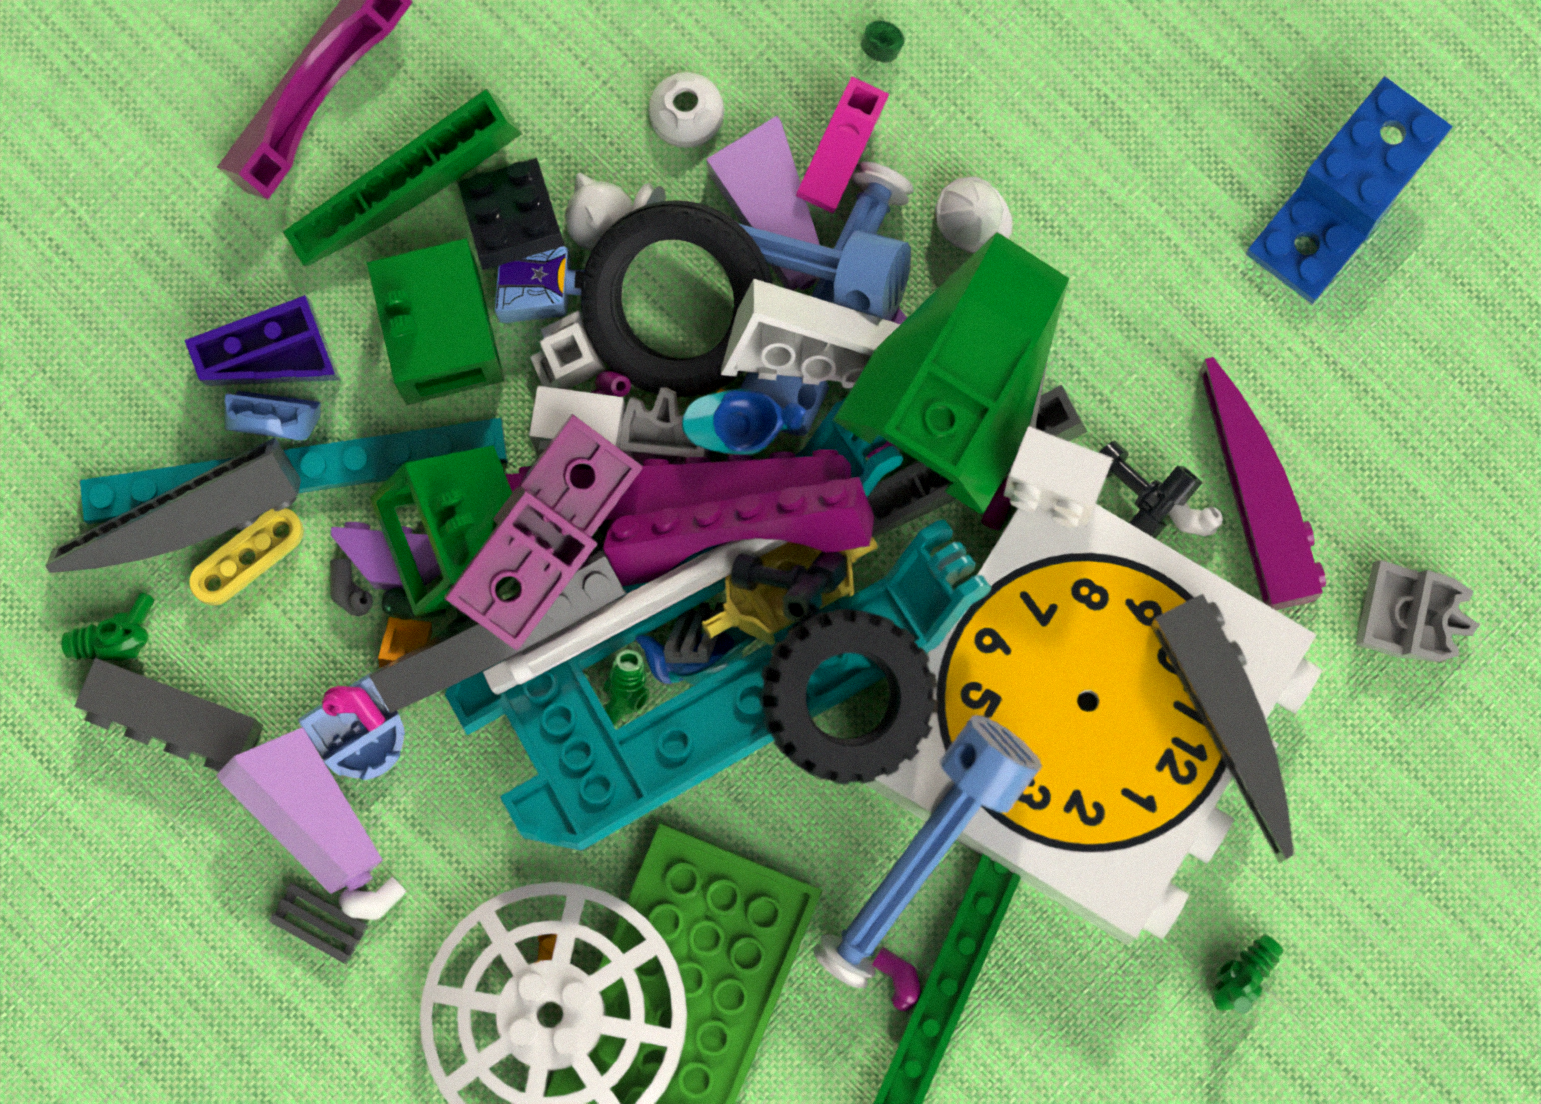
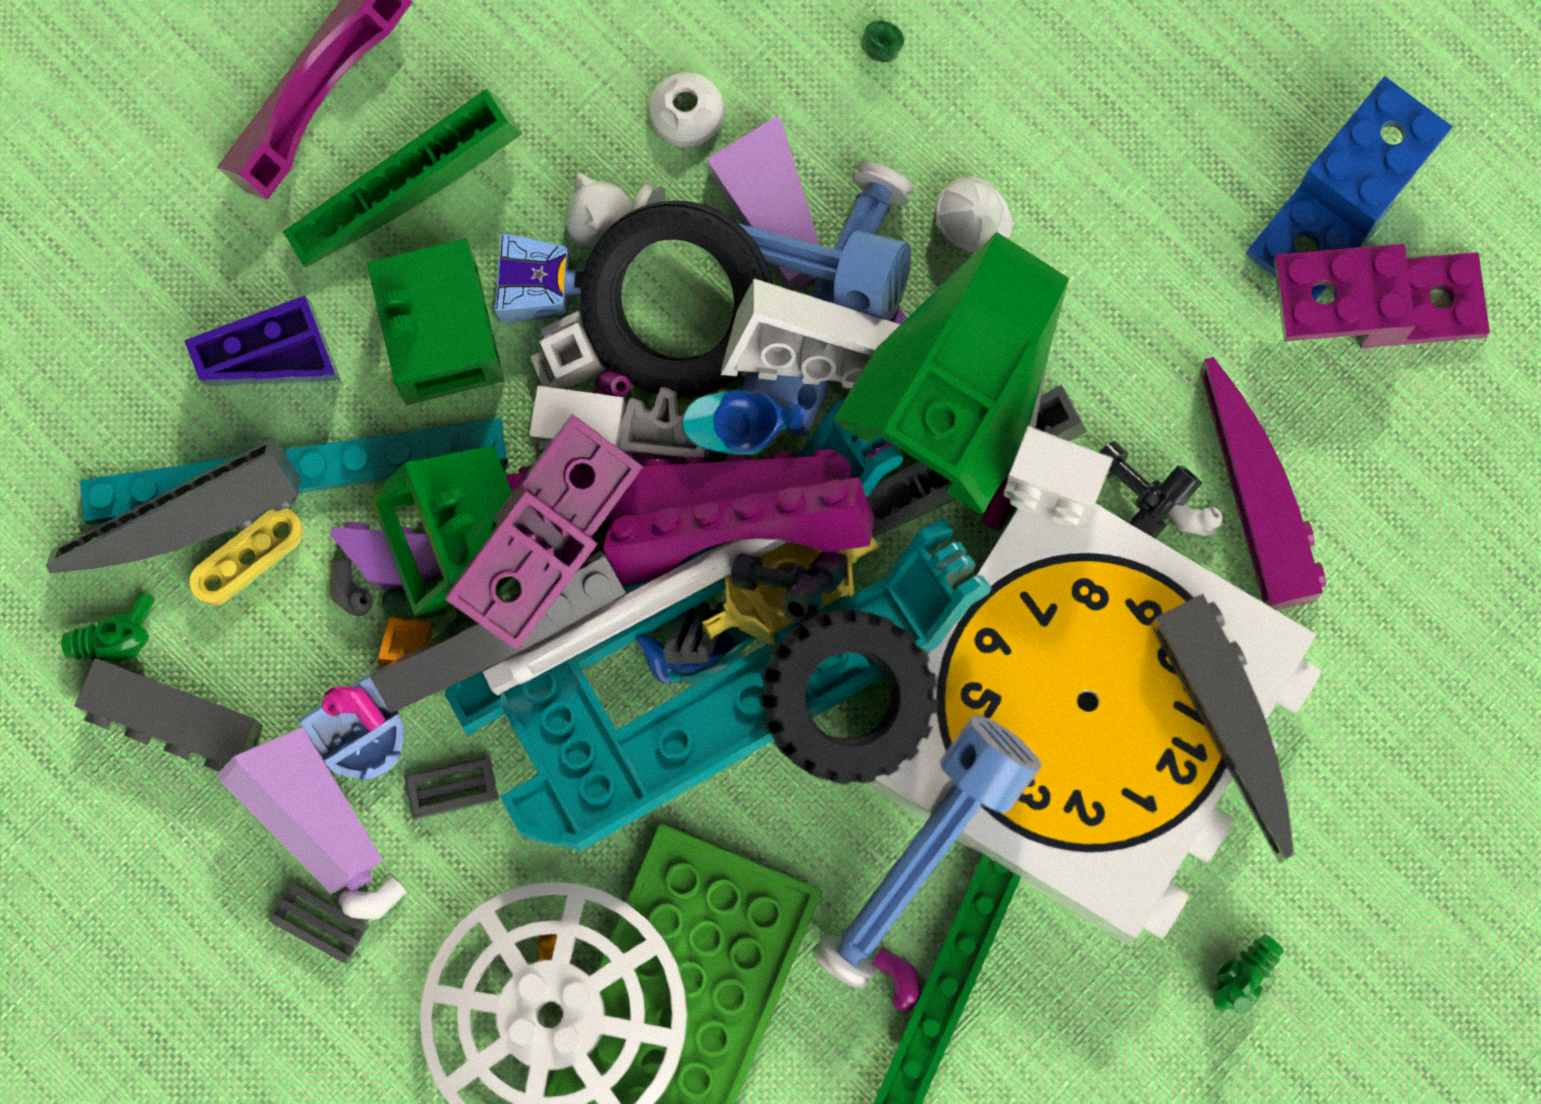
(271, 415): medium blue slope -> none
(456, 804): none -> dark grey tile
(510, 213): black plate -> none
(626, 685): green piece -> none
(842, 144): dark pink slope -> none
(1381, 296): none -> magenta bracket
(1413, 613): light grey plate -> none

